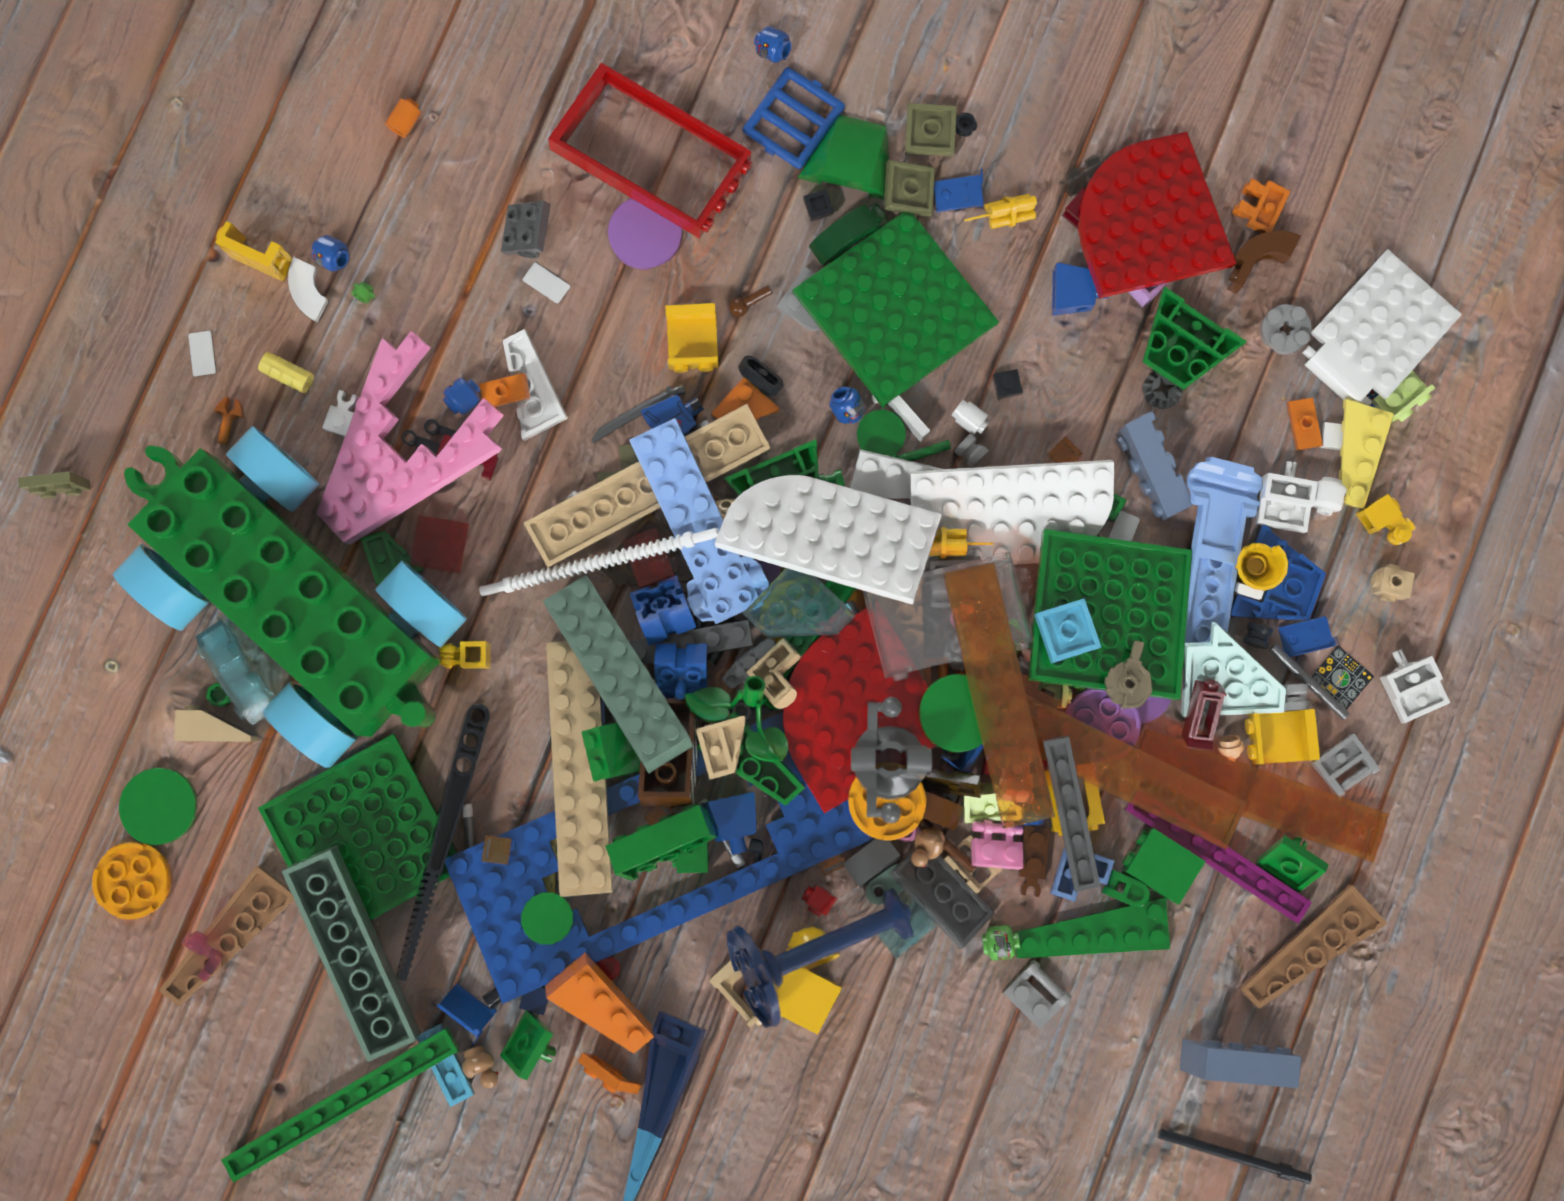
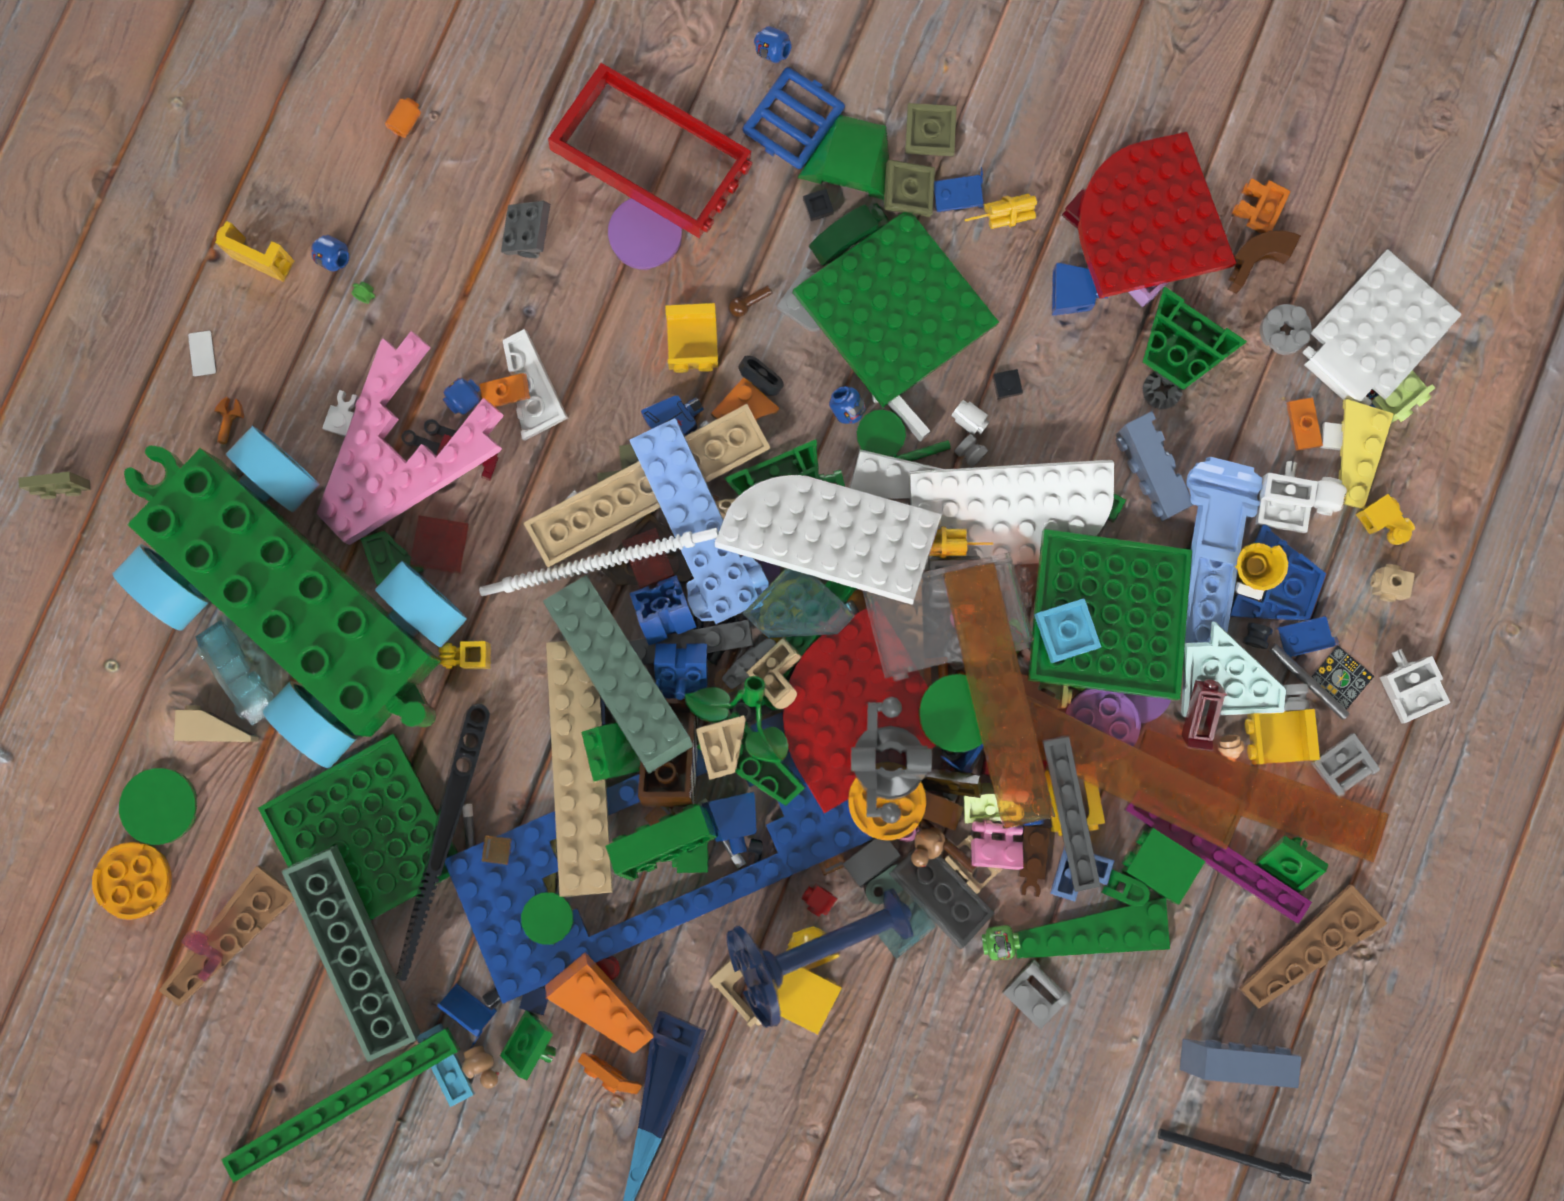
(217, 696): green tile -> none
(285, 372): light yellow axle -> none
(303, 289): white tile -> none
(546, 283): white sticker -> none
(636, 412): dark grey sword -> none
(969, 120): black plate -> none
(1064, 452): clear orange tile -> none
(1077, 178): clear smoke hinge -> none
(1124, 527): white sticker -> none
(1129, 682): dark tan piece -> none

